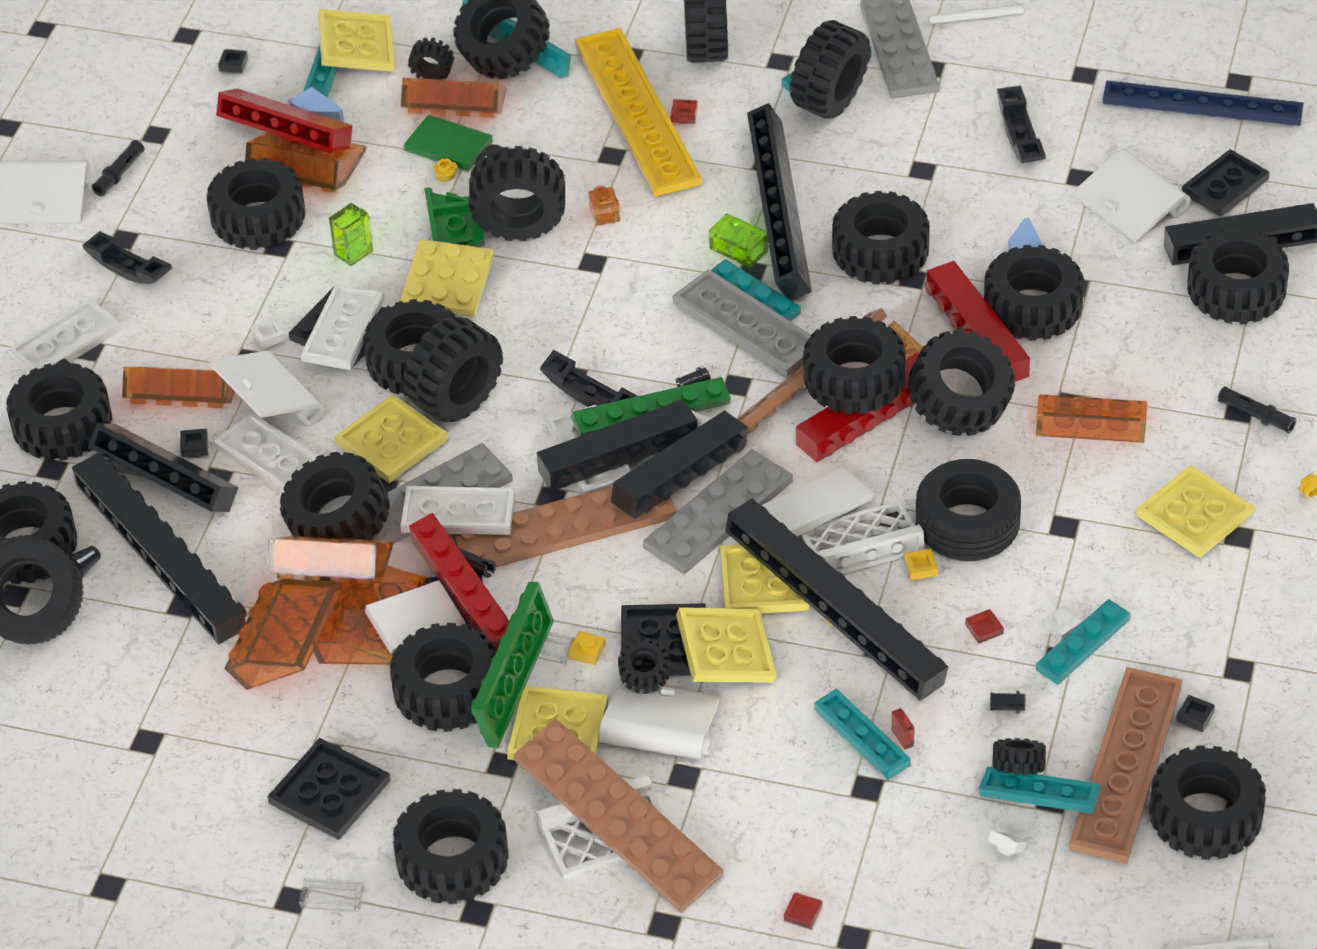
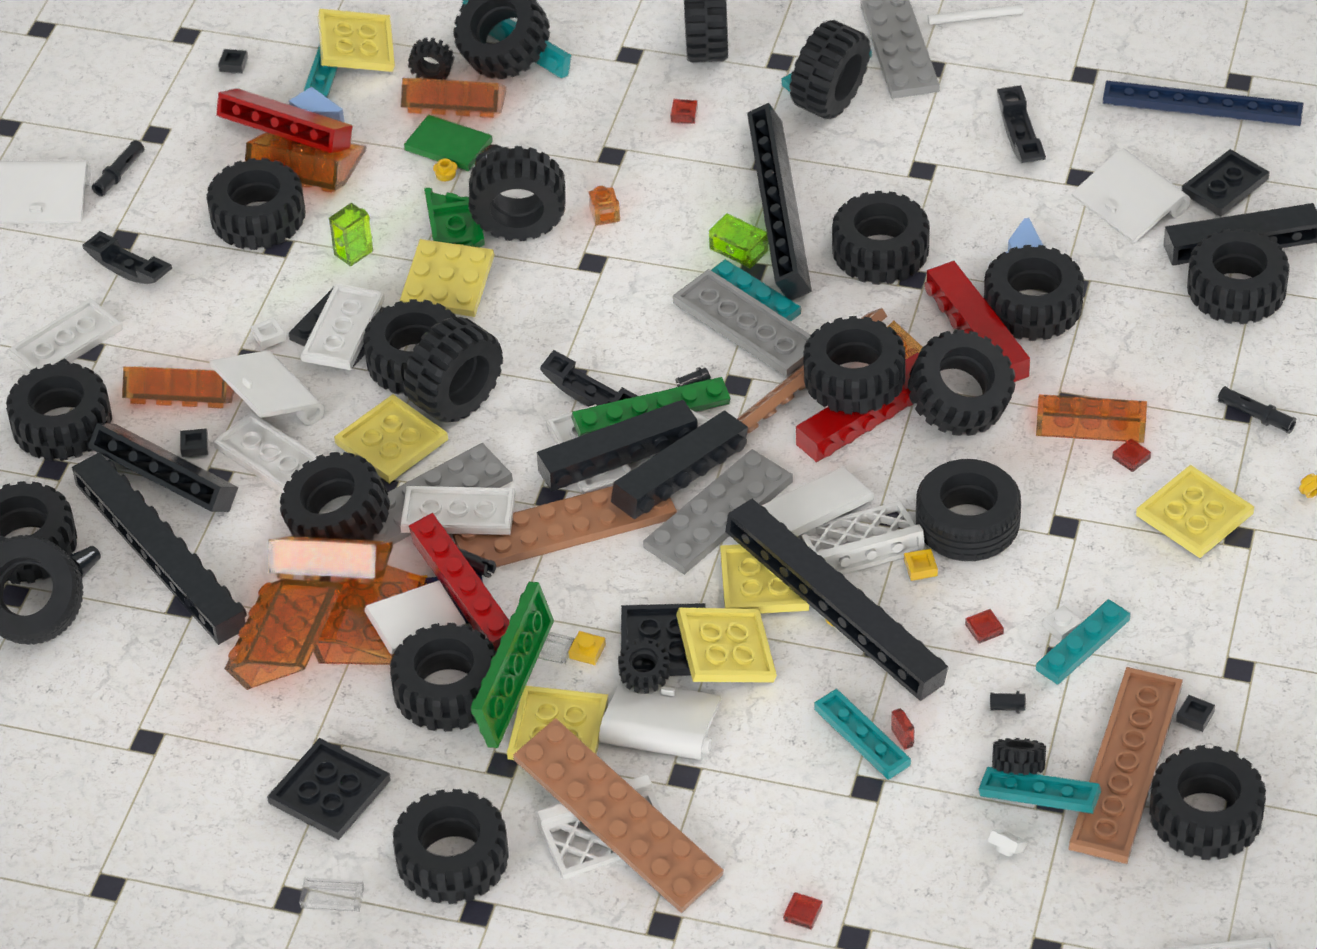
(638, 112): yellow plate -> none
(1131, 455): none -> clear red tile

